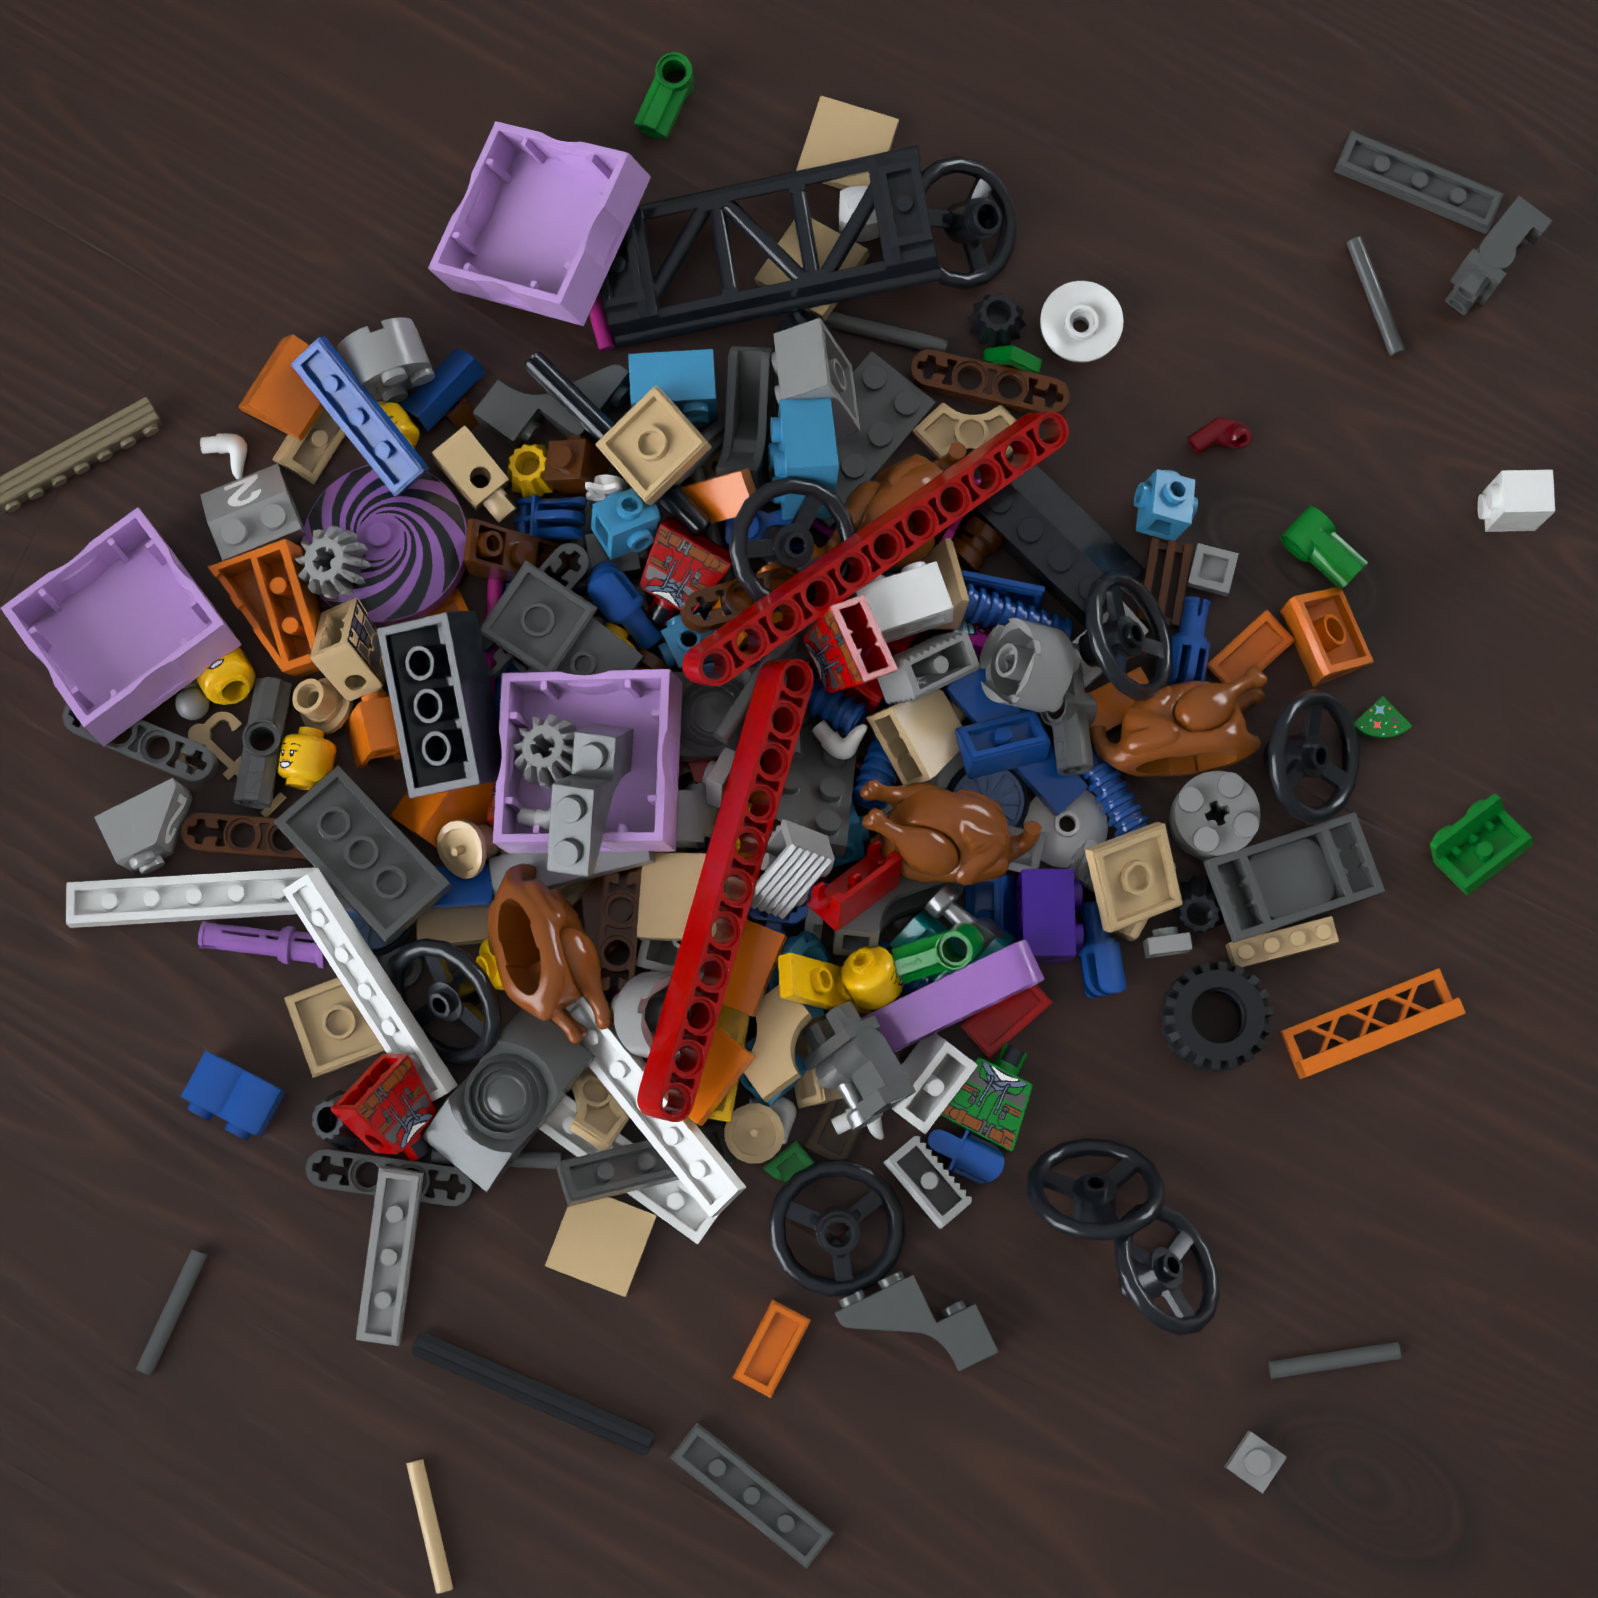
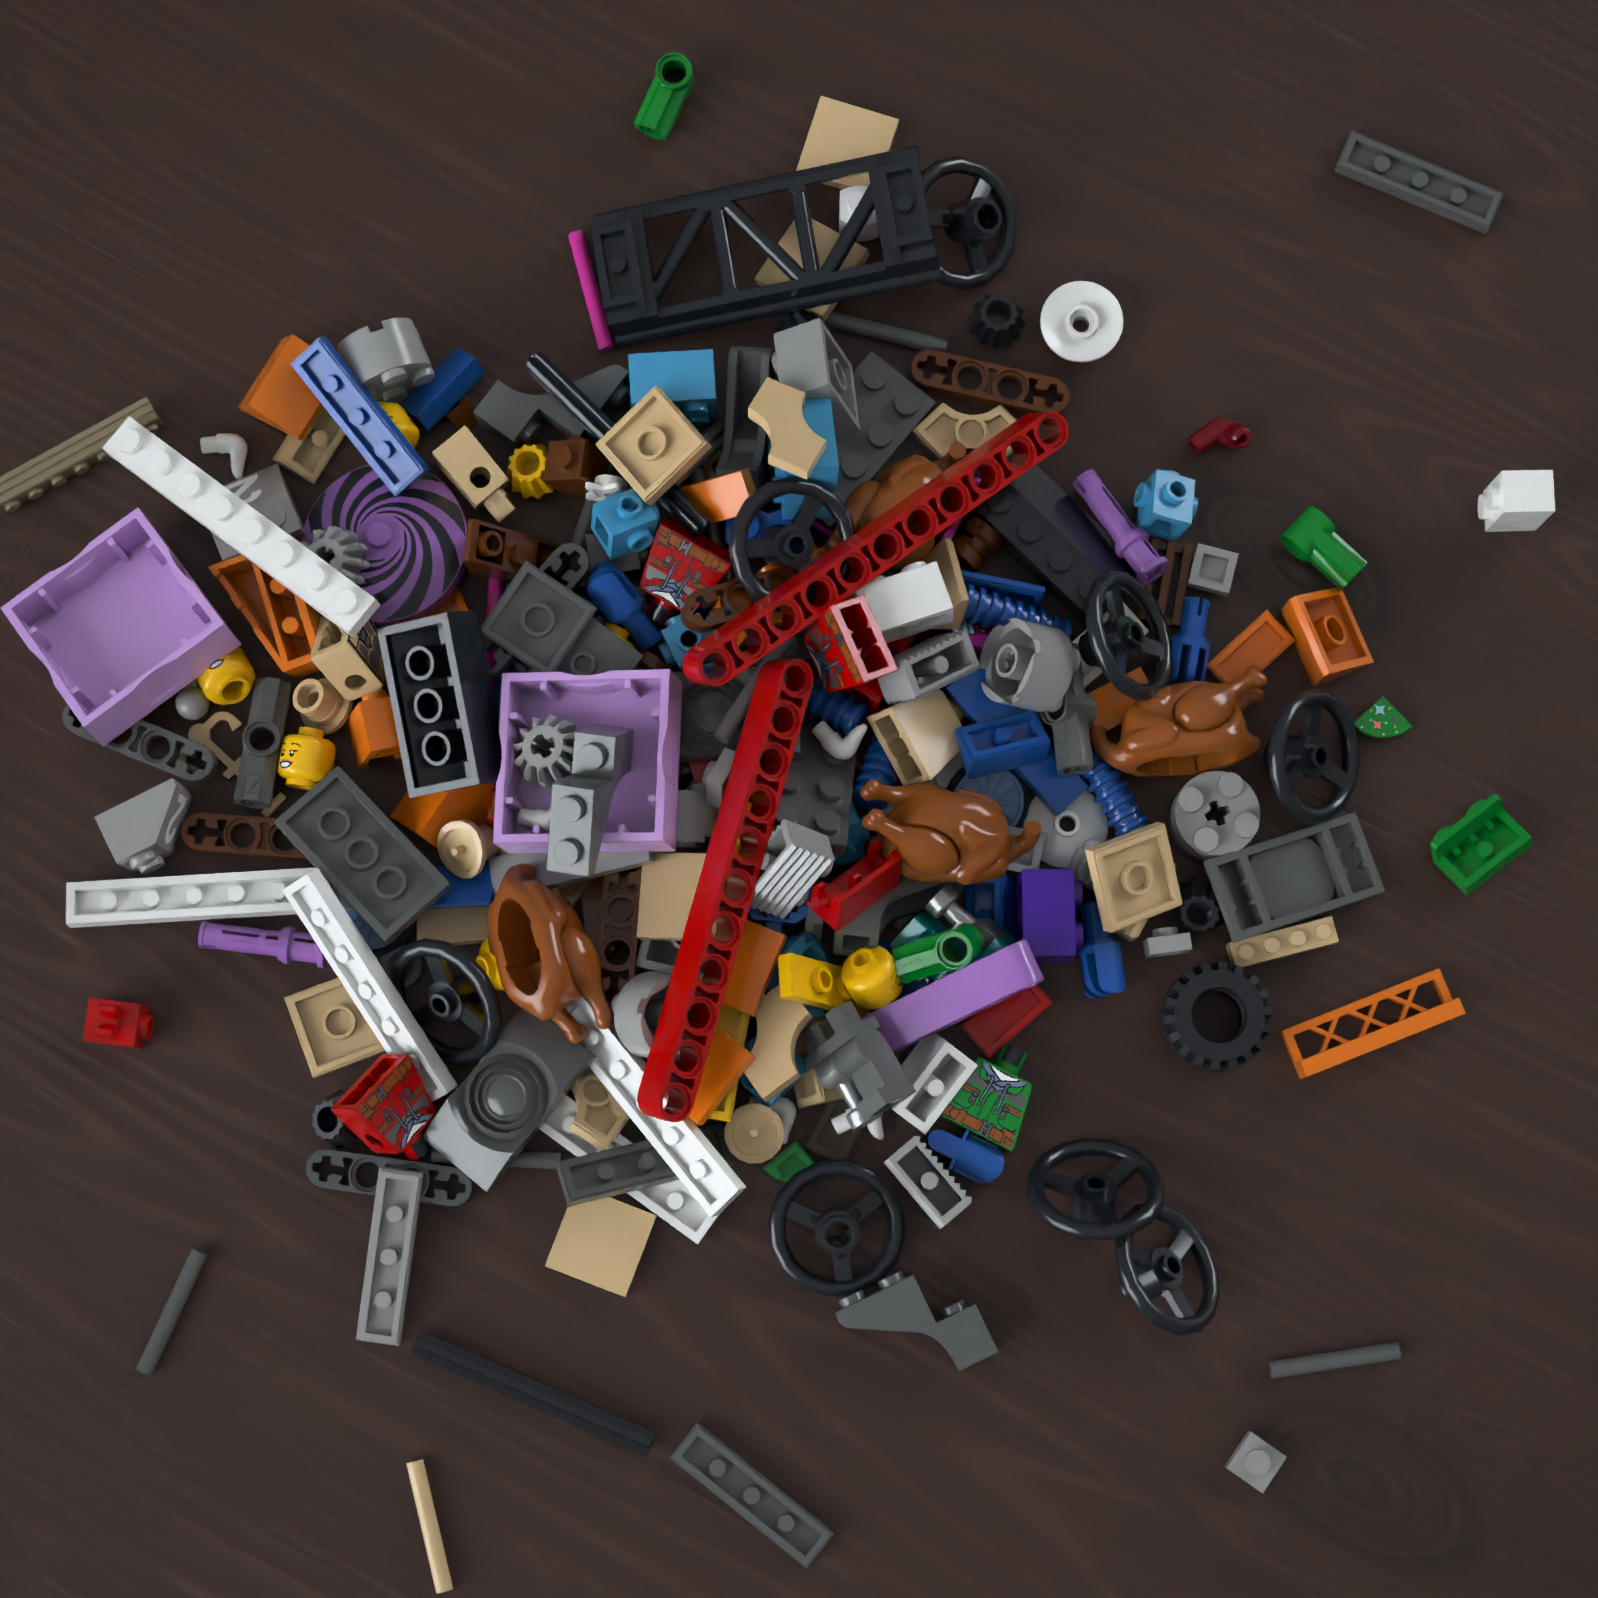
(117, 1023): none -> red brick
(232, 1095): blue brick -> none
(242, 527): none -> white plate
(540, 223): lavender tile -> none
(551, 517): blue arm -> none
(771, 1348): orange tile -> none
(780, 414): none -> tan tile
(1012, 356): green tile -> none
(1130, 541): none -> medium lavender pin
(1375, 296): dark grey bar -> none
(1487, 265): dark grey hips -> none

